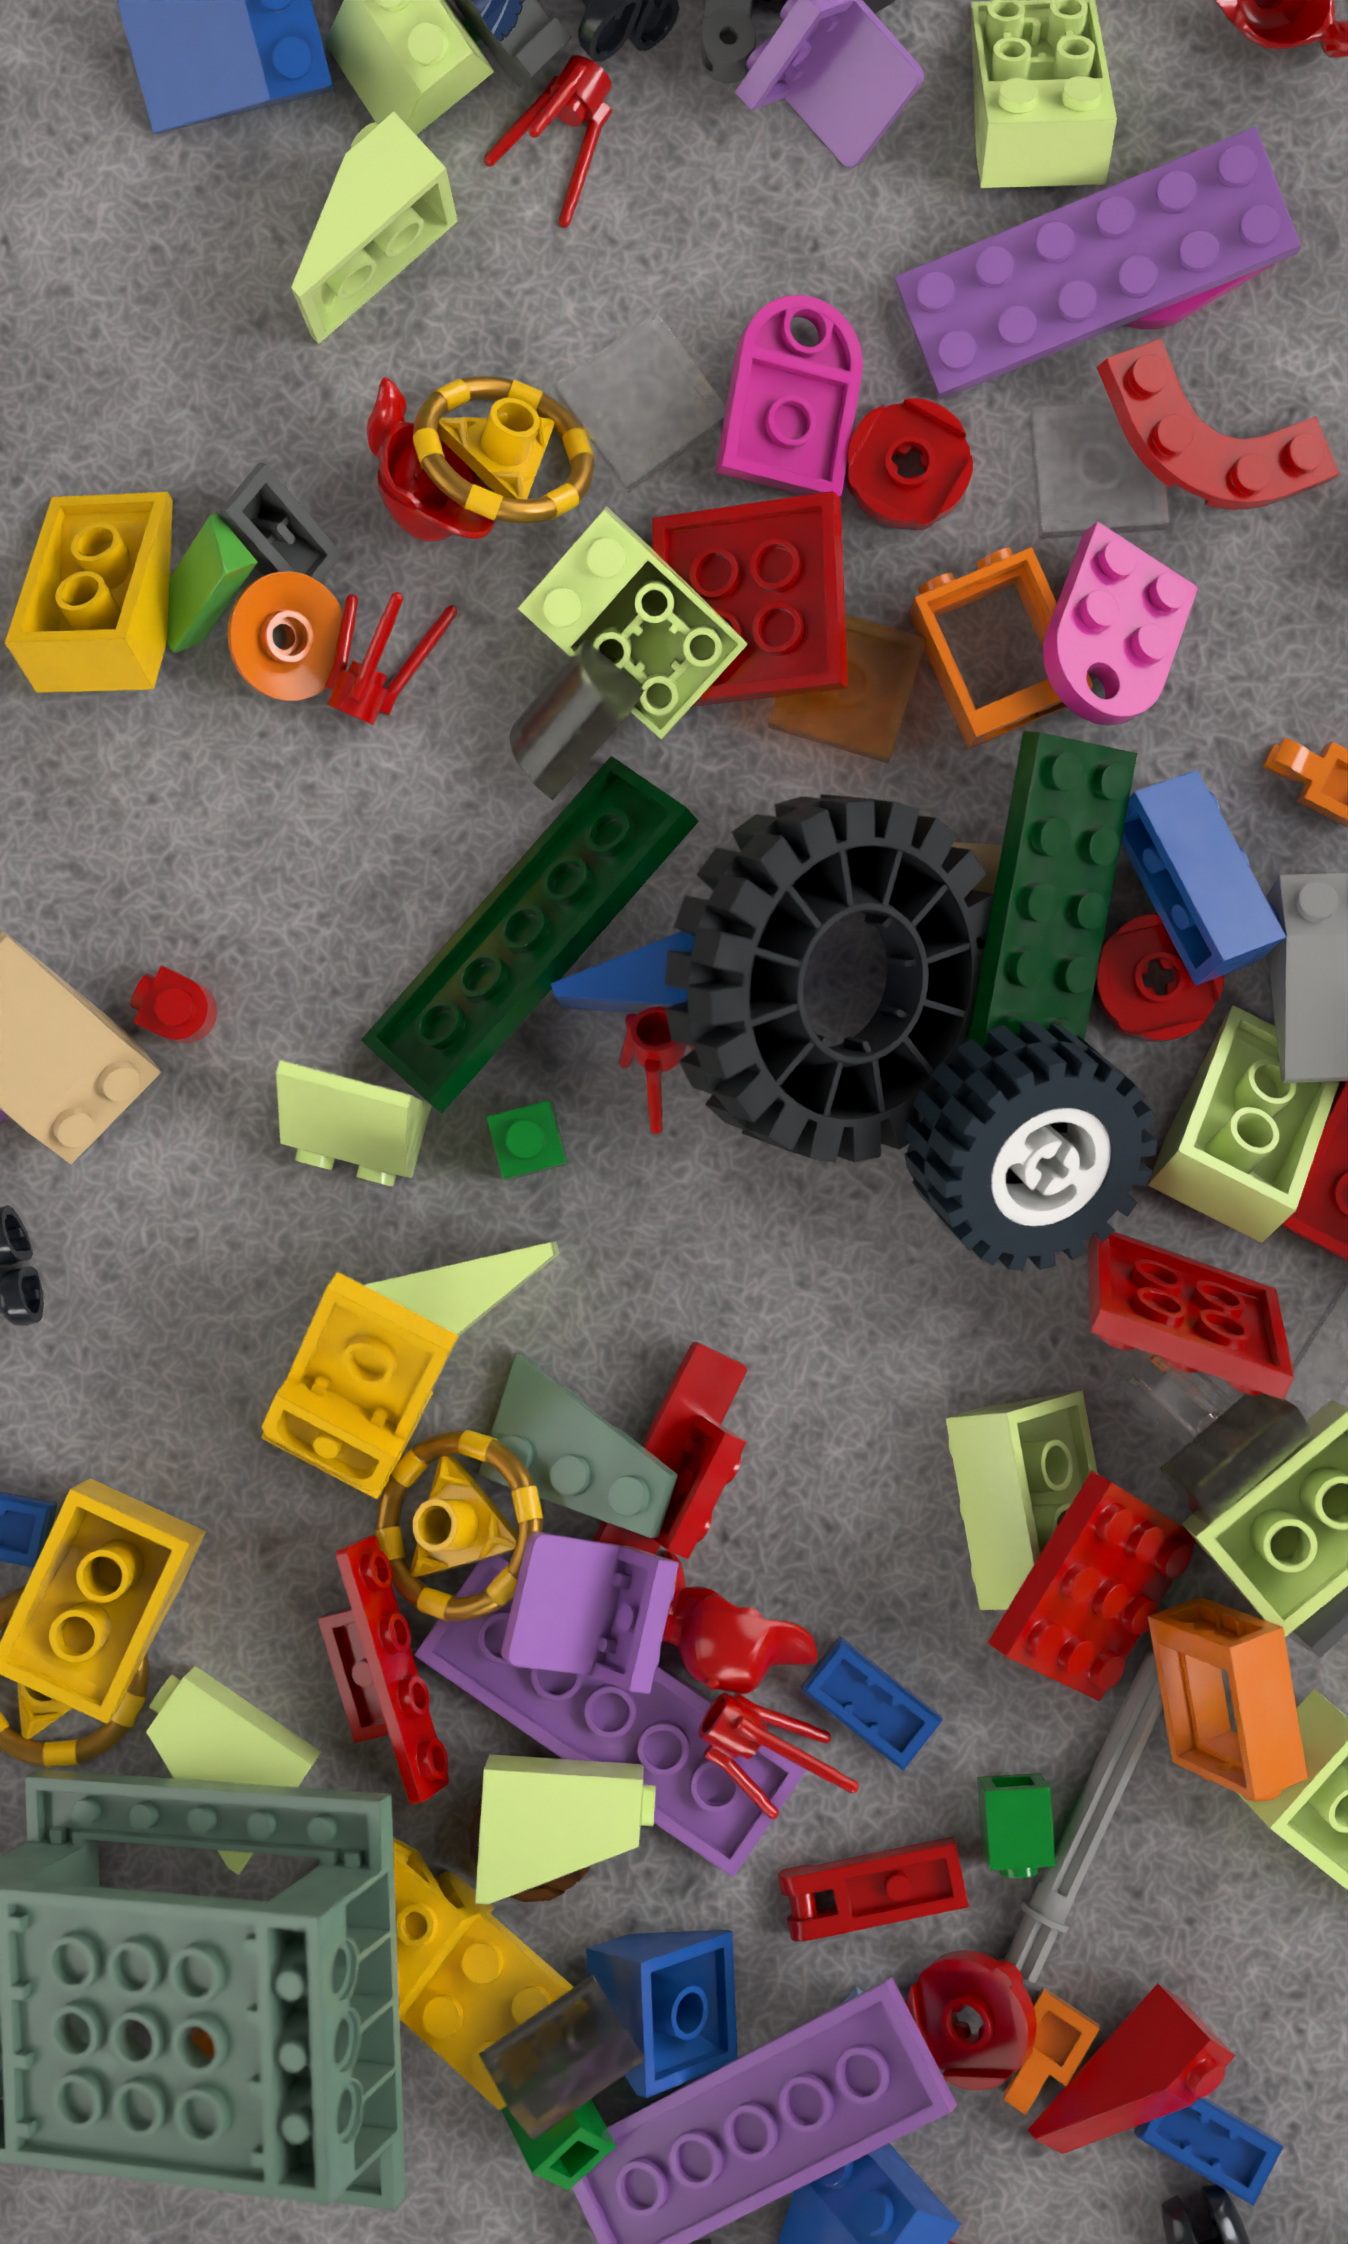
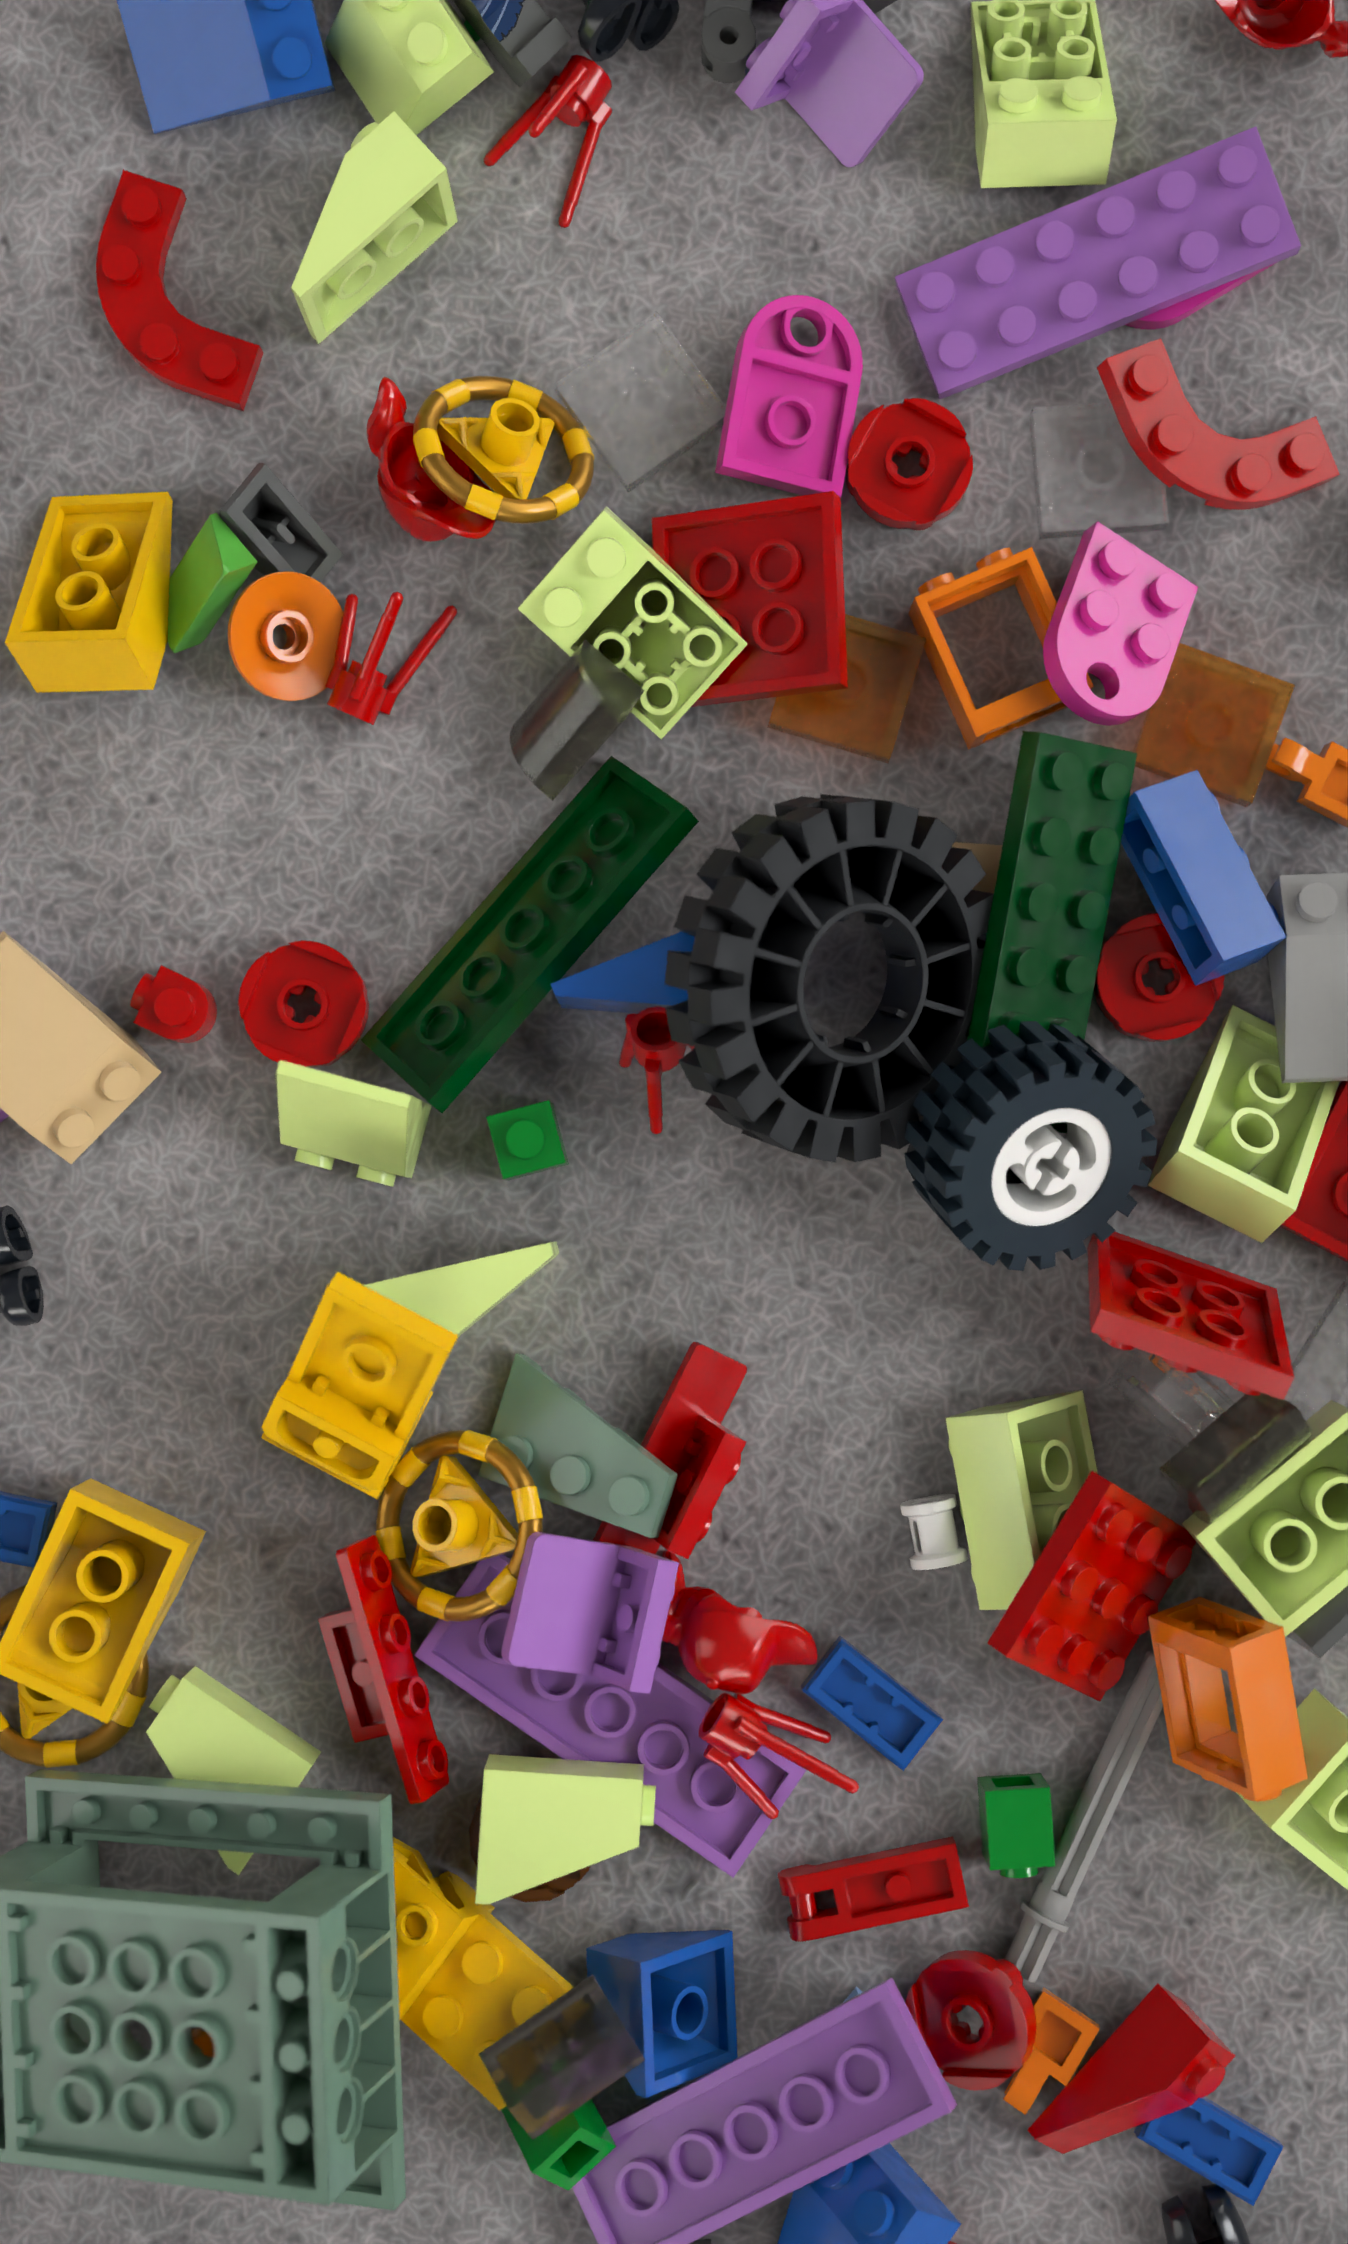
(137, 305): none -> red plate
(290, 971): none -> red plate
(933, 1532): none -> white bush
(1215, 722): none -> clear orange plate

